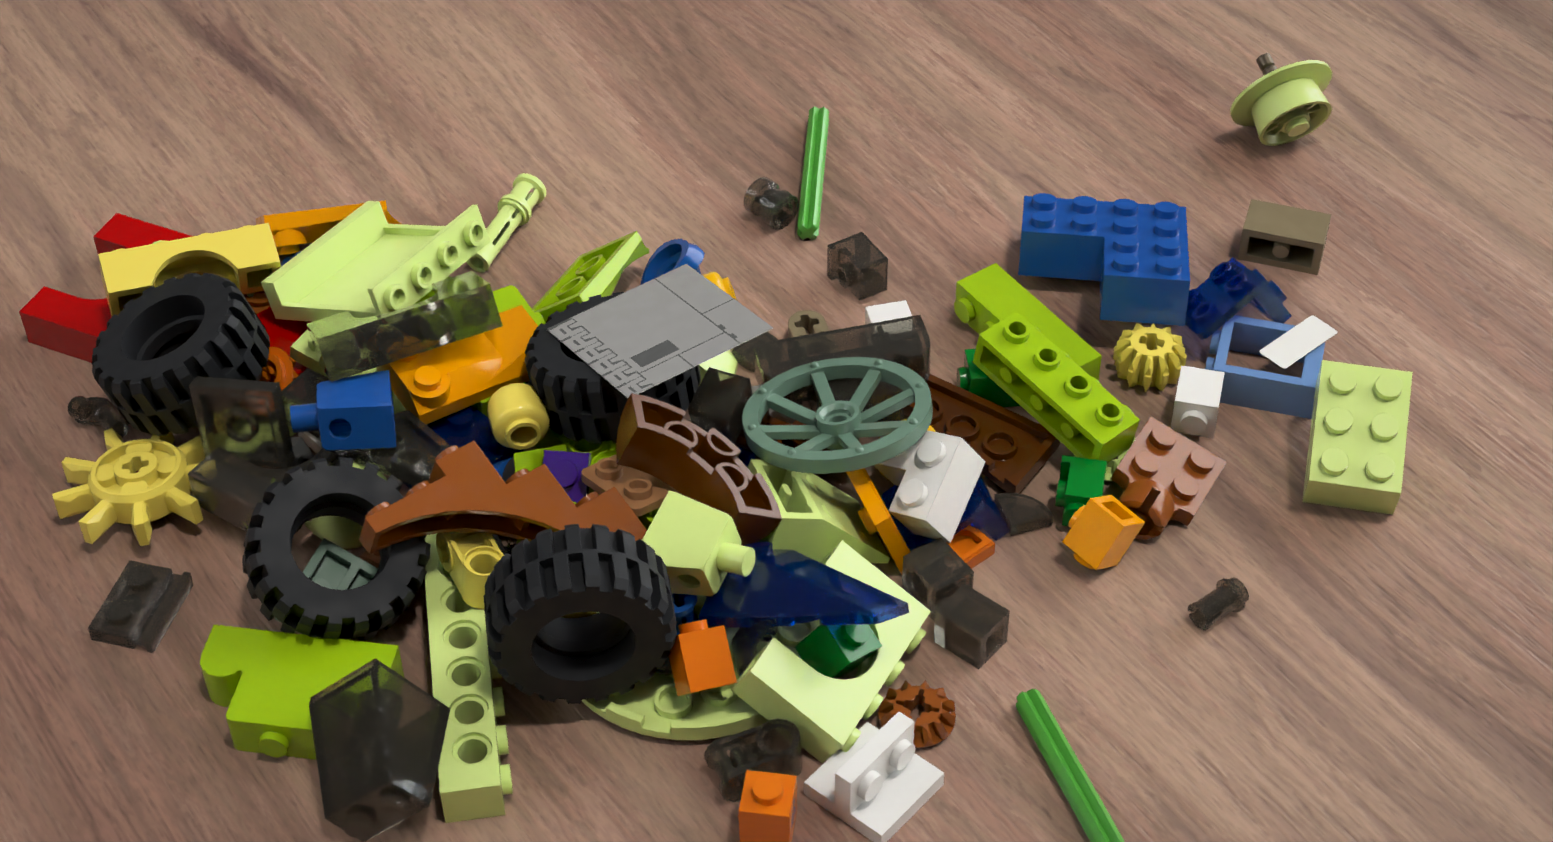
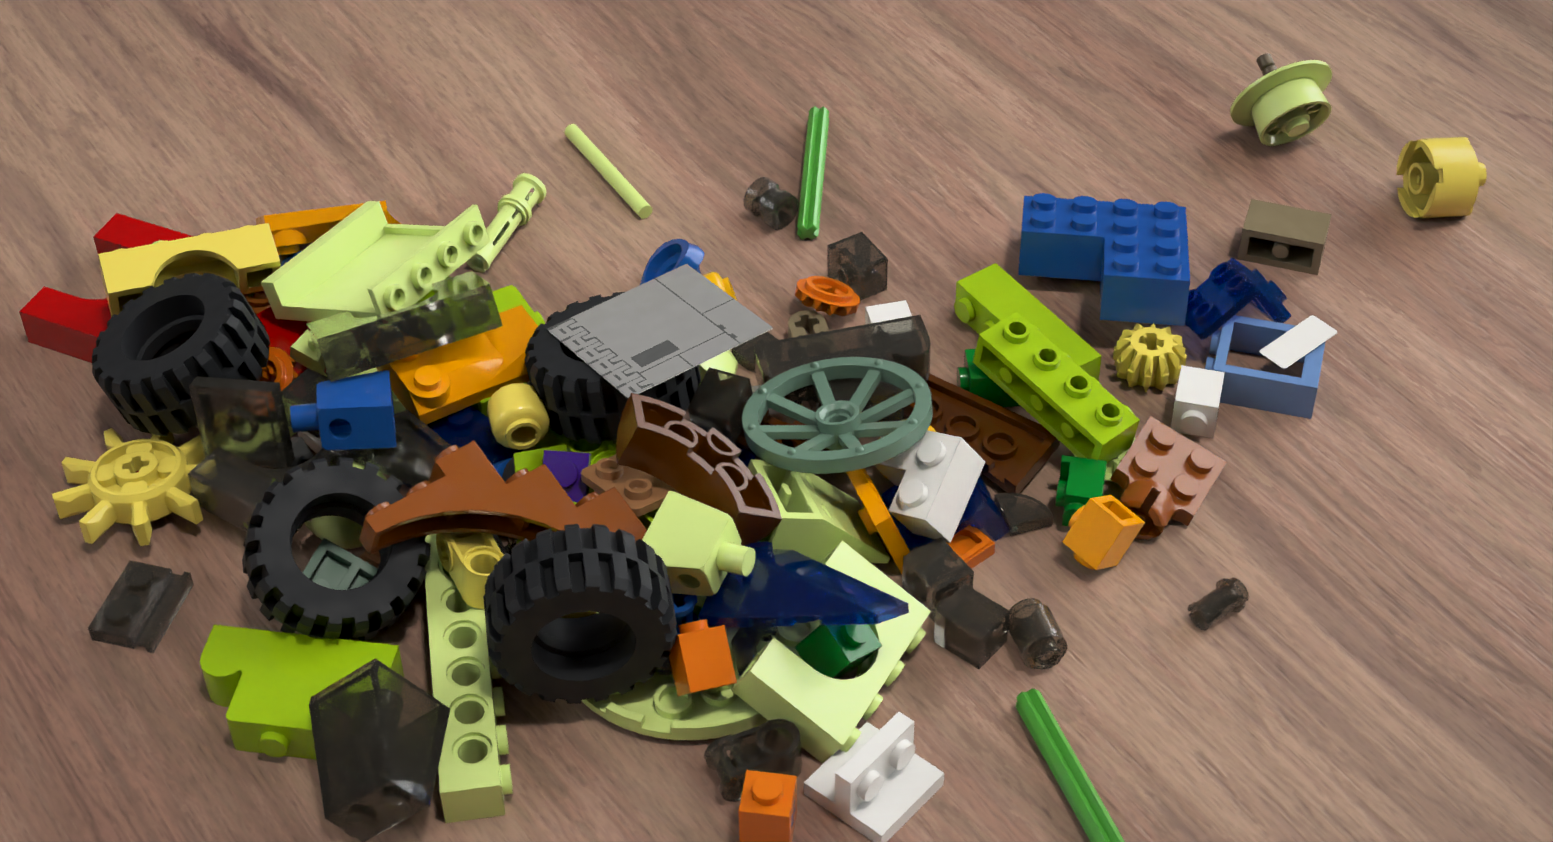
(97, 412): clear smoke arm -> none
(592, 274): lime slope -> none
(608, 171): none -> yellowish green bar
(827, 295): none -> orange gear
(936, 720): dark orange gear -> none
(1036, 634): none -> clear smoke brick
(1358, 437): yellowish green brick -> none
(1439, 177): none -> light yellow brick

